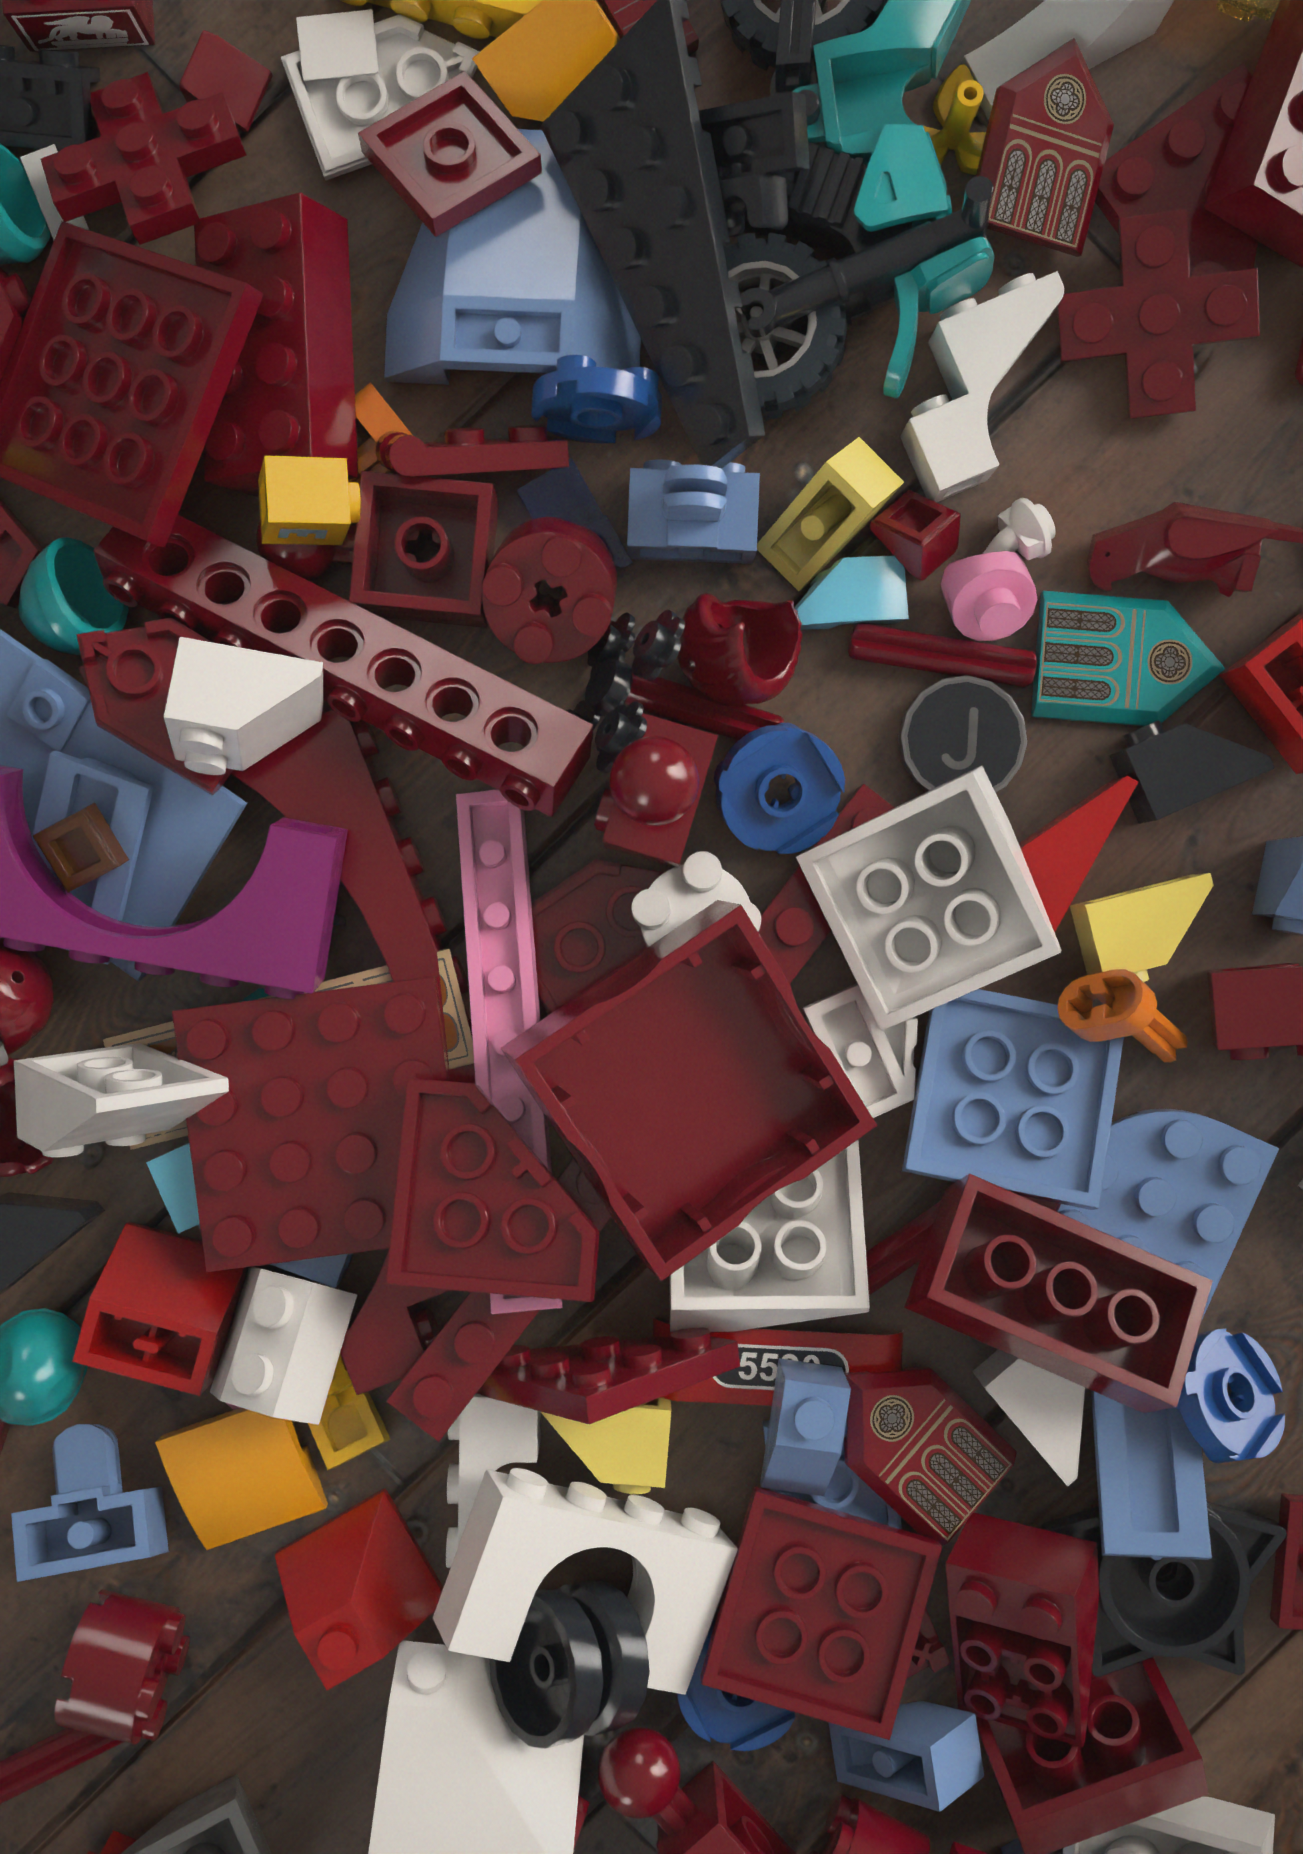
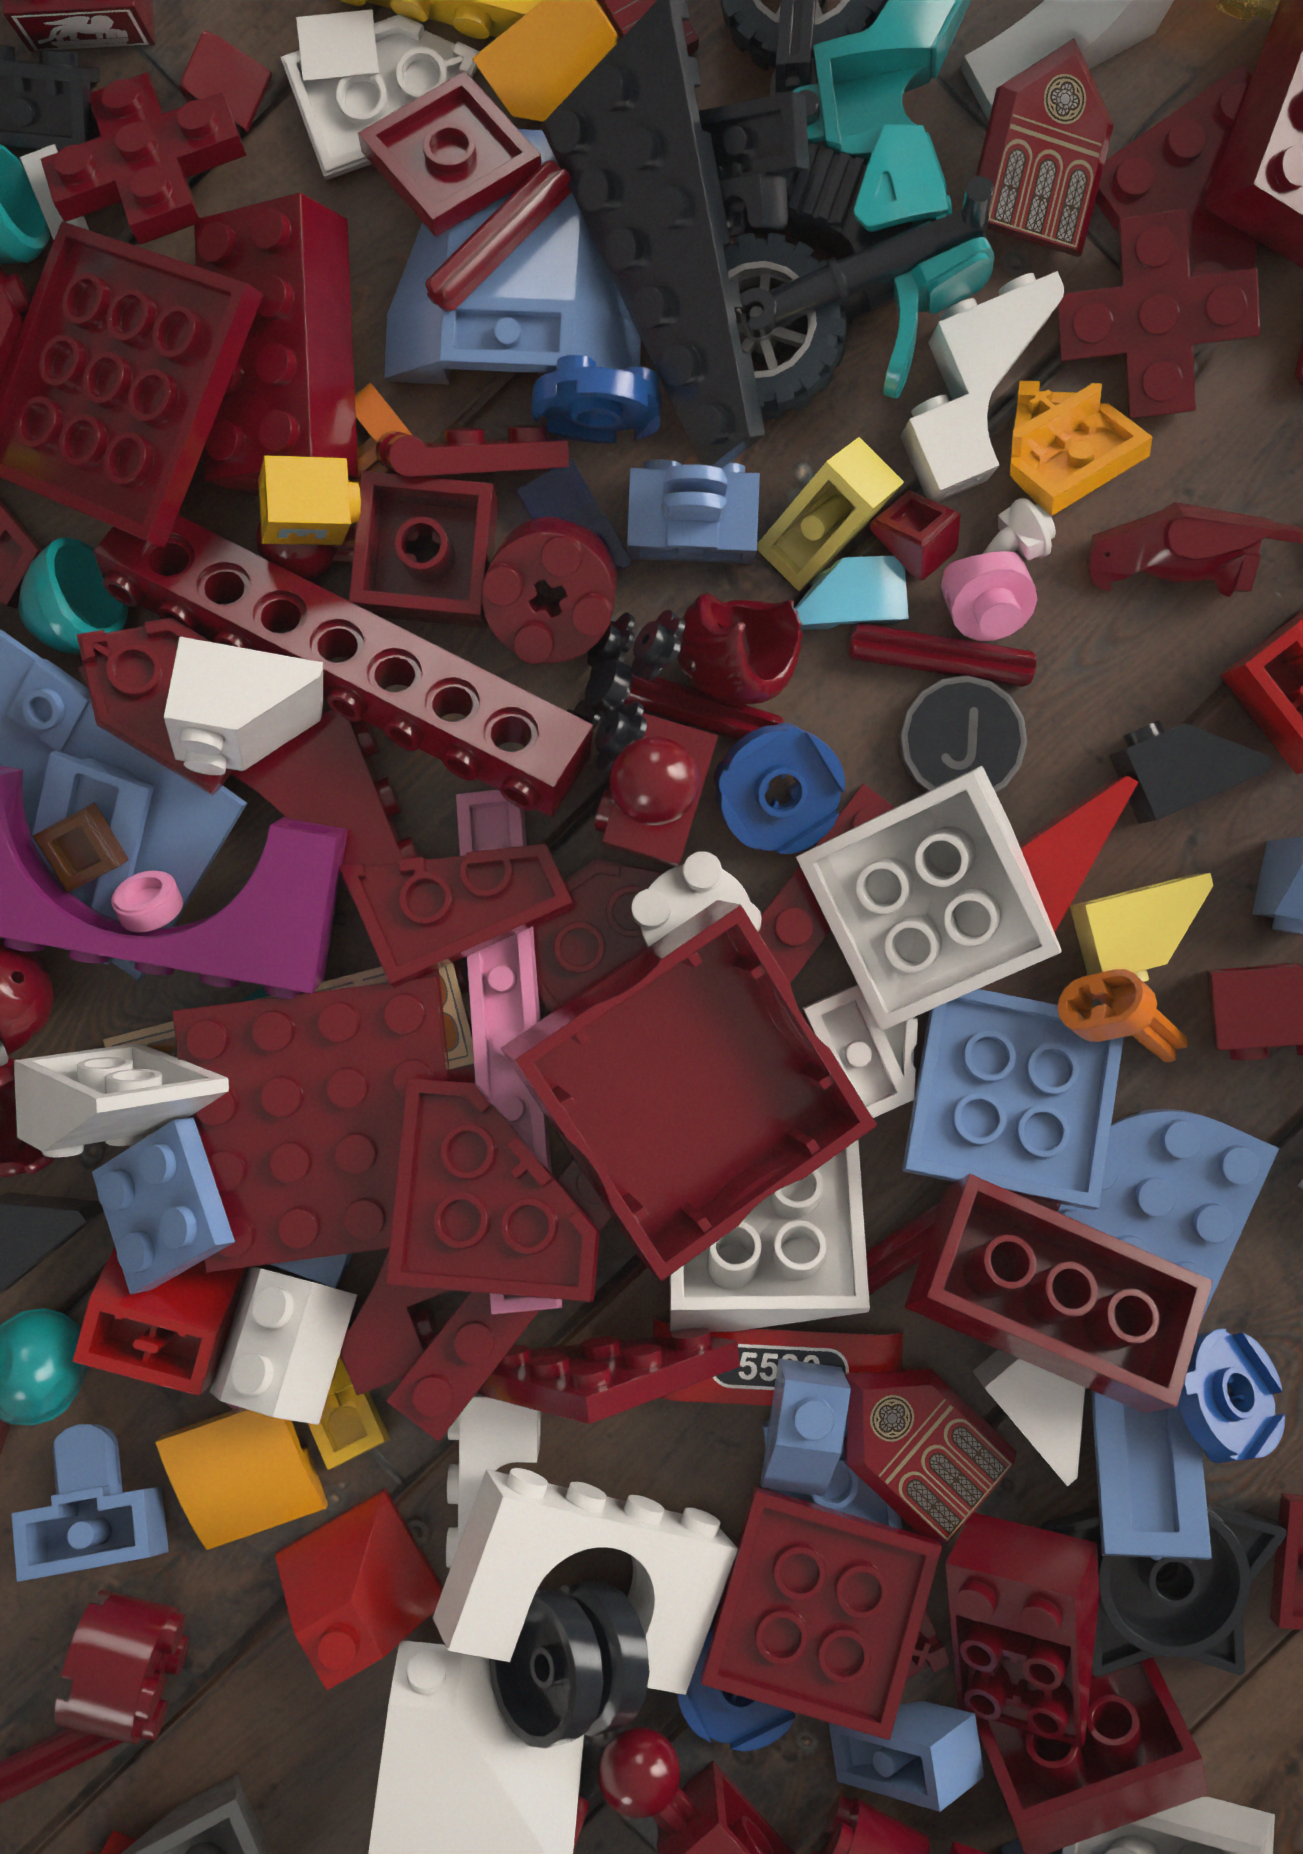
(147, 901): none -> bright pink tile
(162, 1206): none -> medium blue plate
(450, 907): none -> dark red wing
(498, 236): none -> dark red axle
(623, 1448): light yellow slope -> none
(955, 108): yellow plant -> none
(1070, 444): none -> light orange slope
(1115, 659): teal tile -> none

